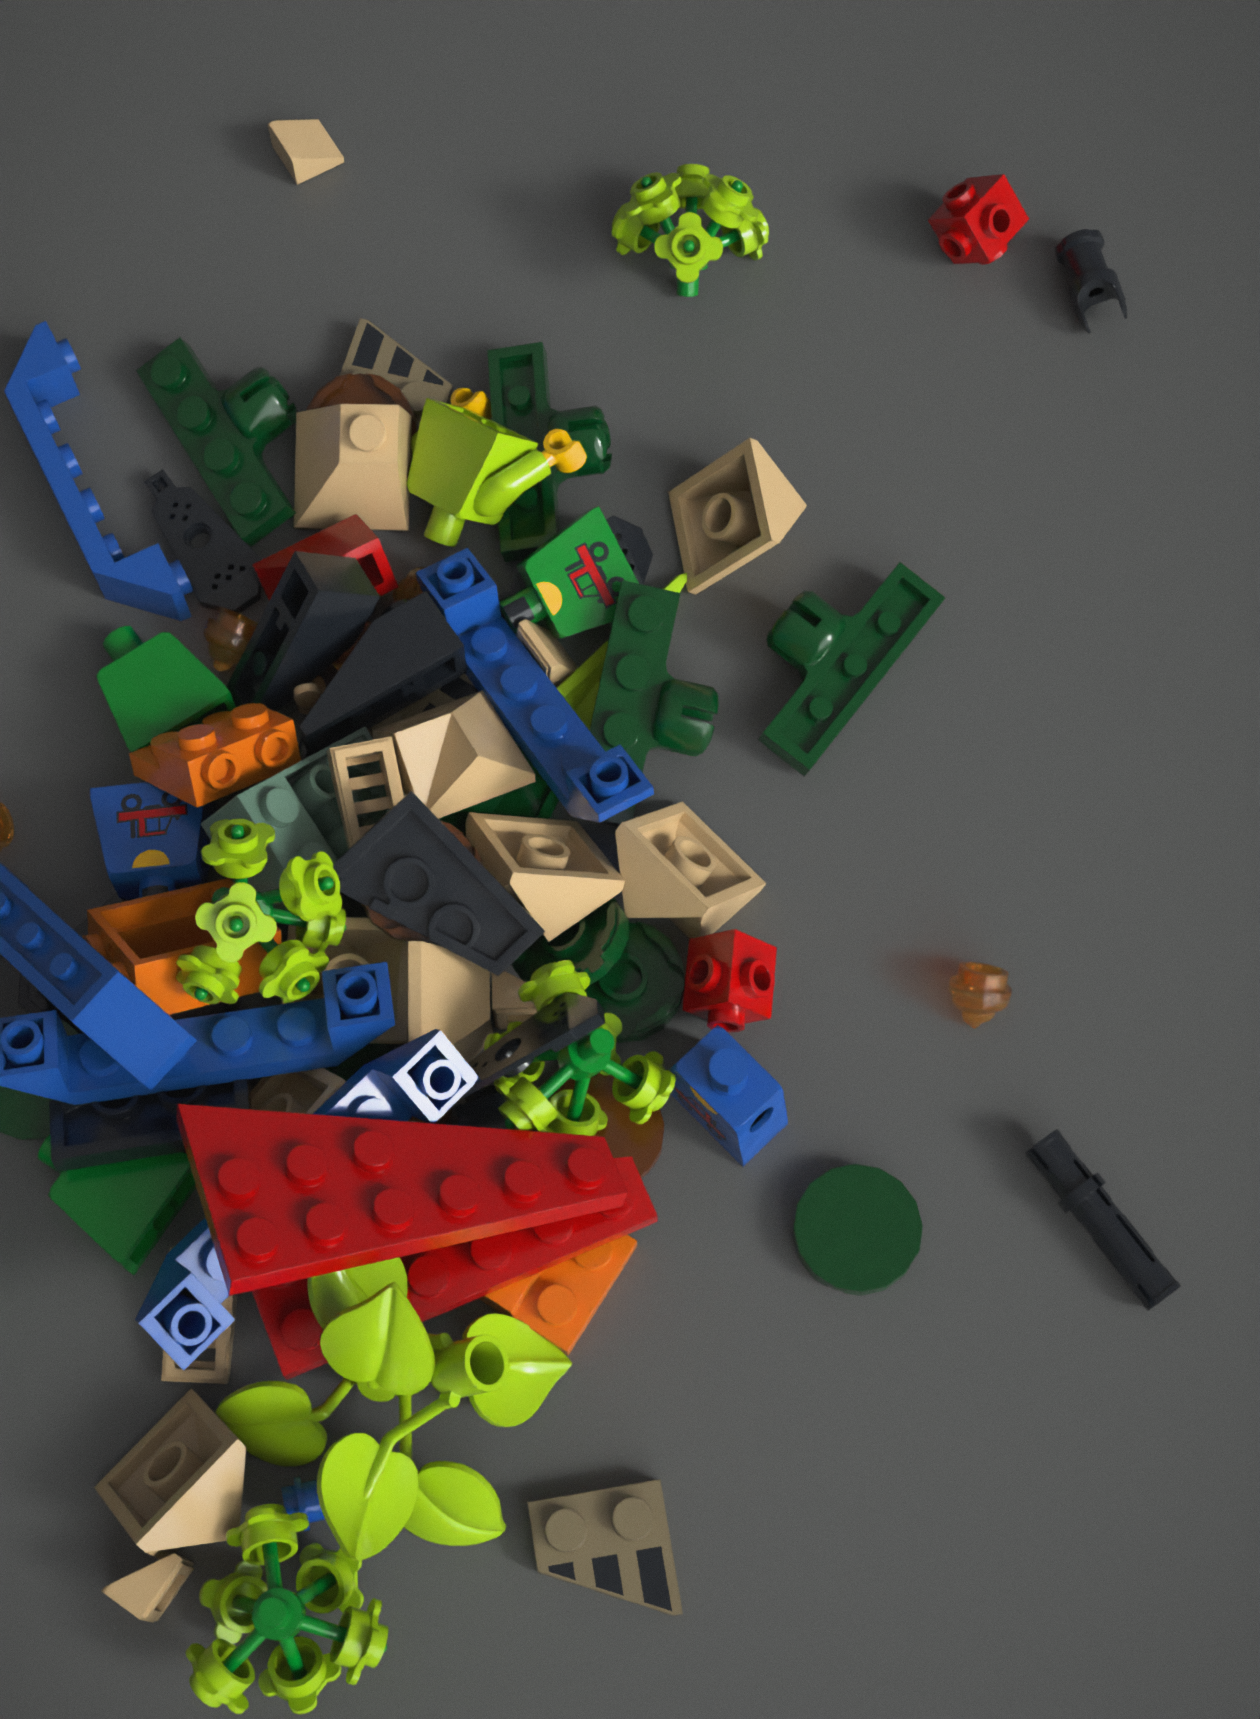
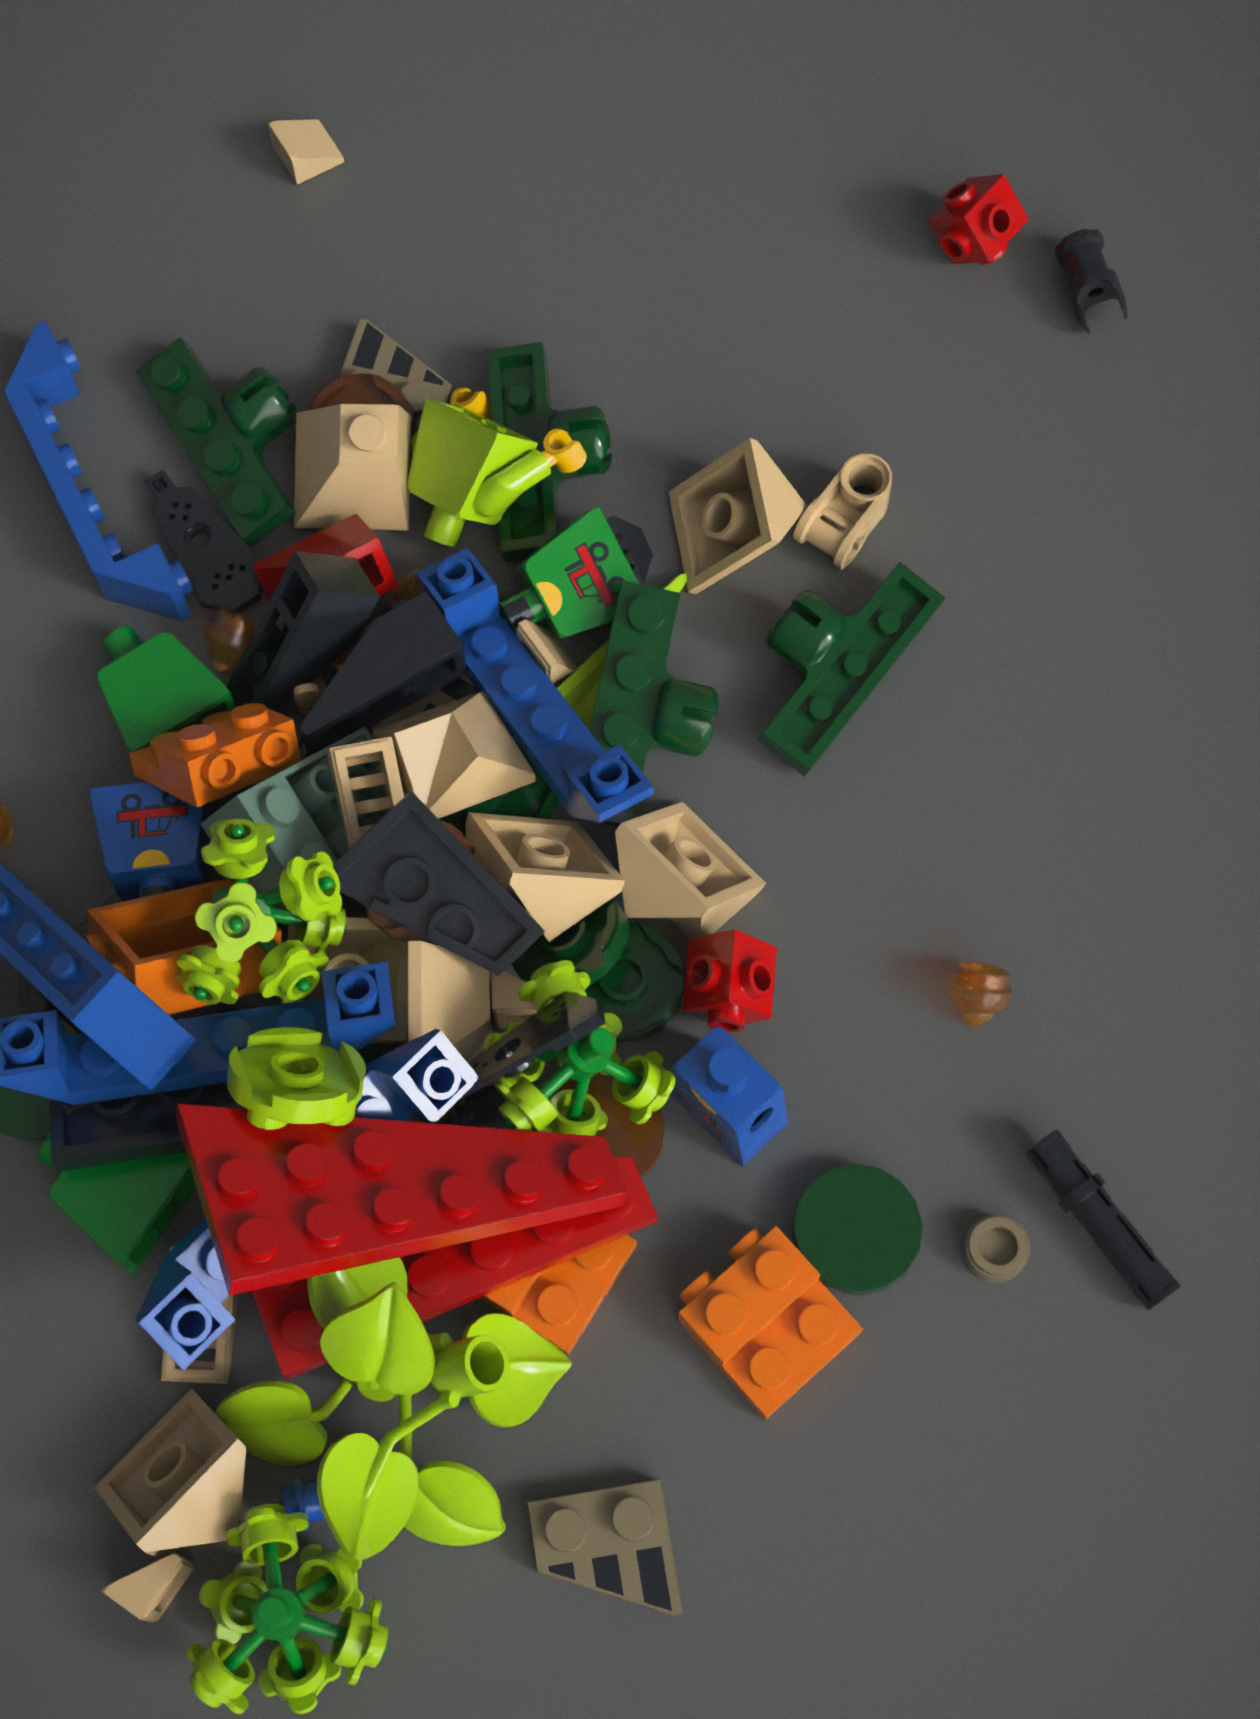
(295, 1079): none -> lime plate
(689, 245): lime plant -> none
(767, 1320): none -> orange plate
(843, 518): none -> tan piece
(996, 1248): none -> dark tan tile

